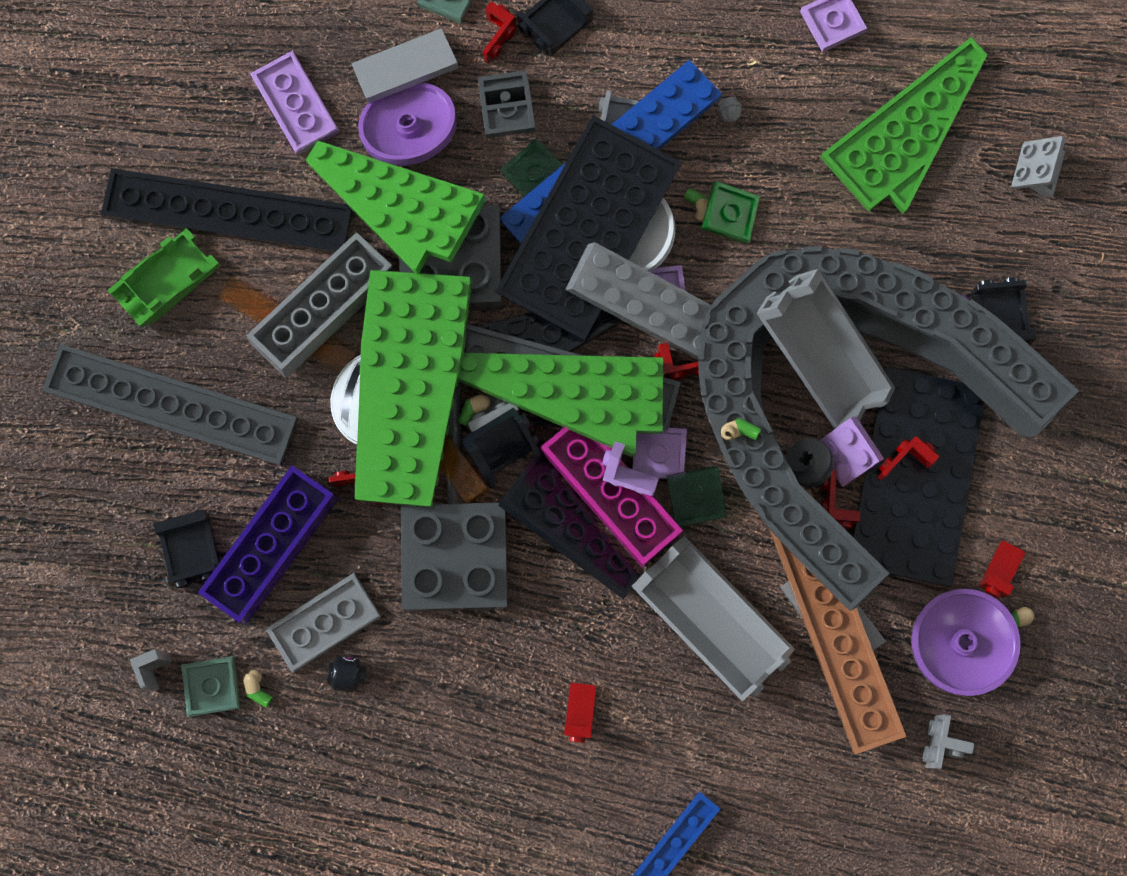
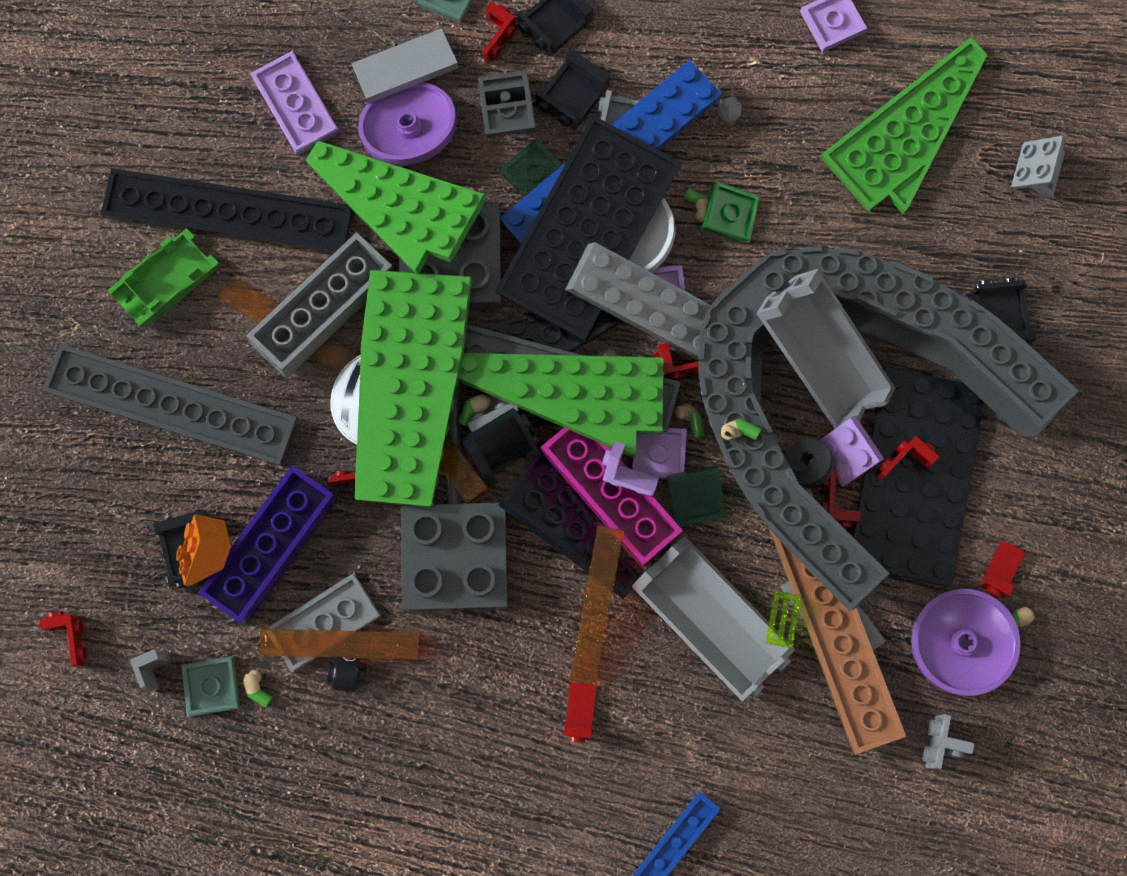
(74, 627): none -> red bracket
(203, 550): none -> orange slope
(338, 643): none -> clear orange tile
(573, 90): none -> black panel
(596, 605): none -> clear orange tile
(693, 416): none -> arm
(787, 597): none -> clear neon green tile

